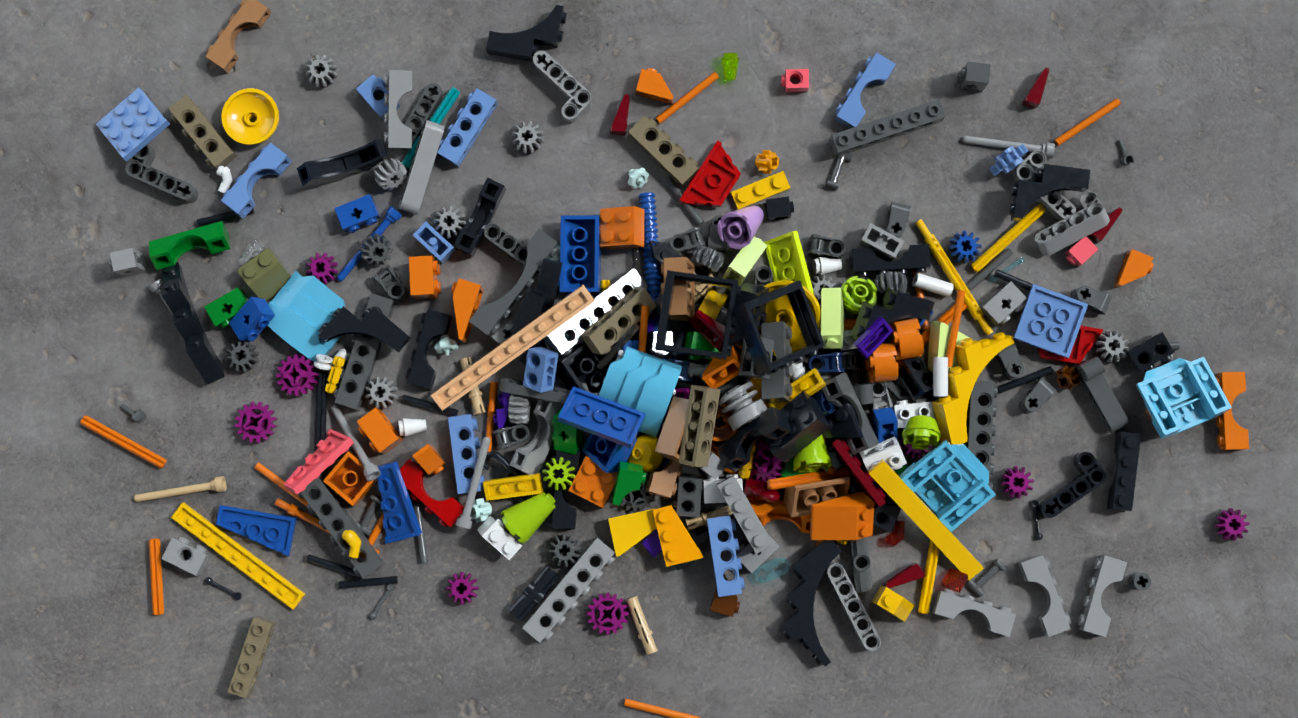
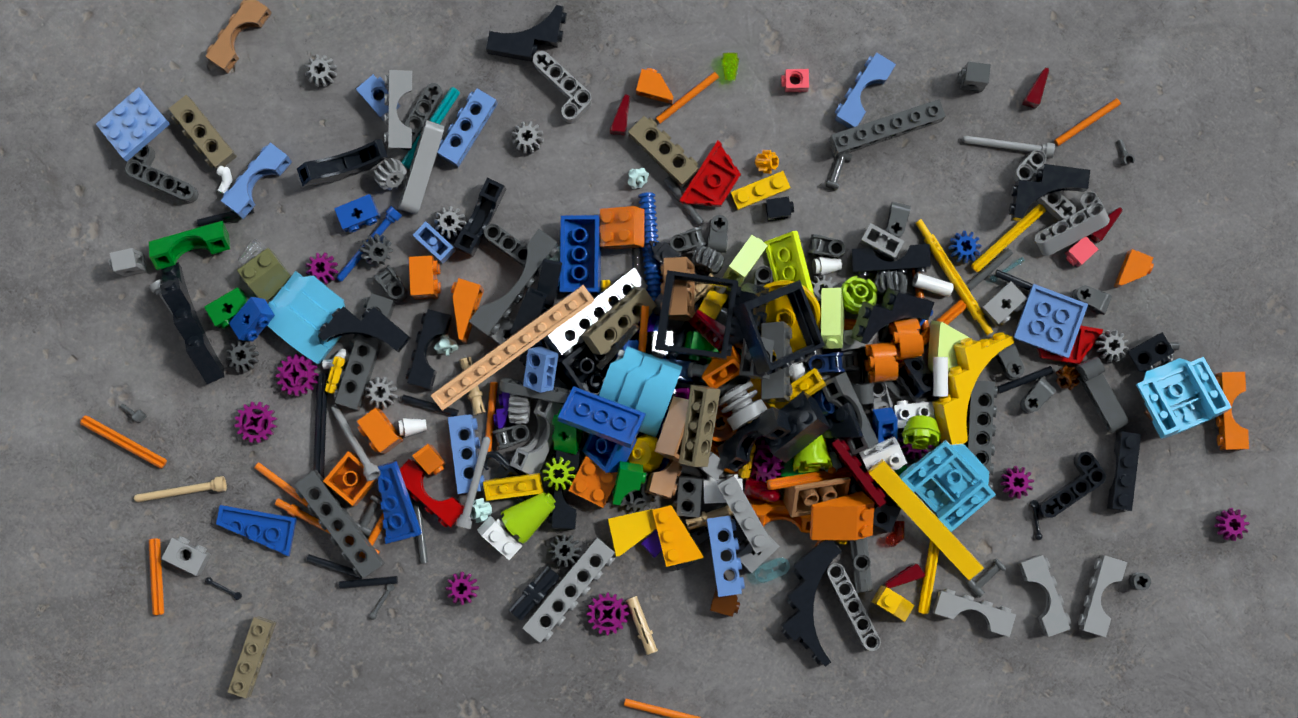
(238, 555): yellow tile -> none
(239, 111): yellow dish -> none
(317, 462): coral wing -> none
(323, 362): white bush -> none
(354, 542): yellow arm -> none
(740, 226): lavender cone -> none
(871, 334): dark purple tile -> none
(954, 580): clear red tile -> none
(955, 326): orange bar -> none
(1008, 159): medium blue gear -> none

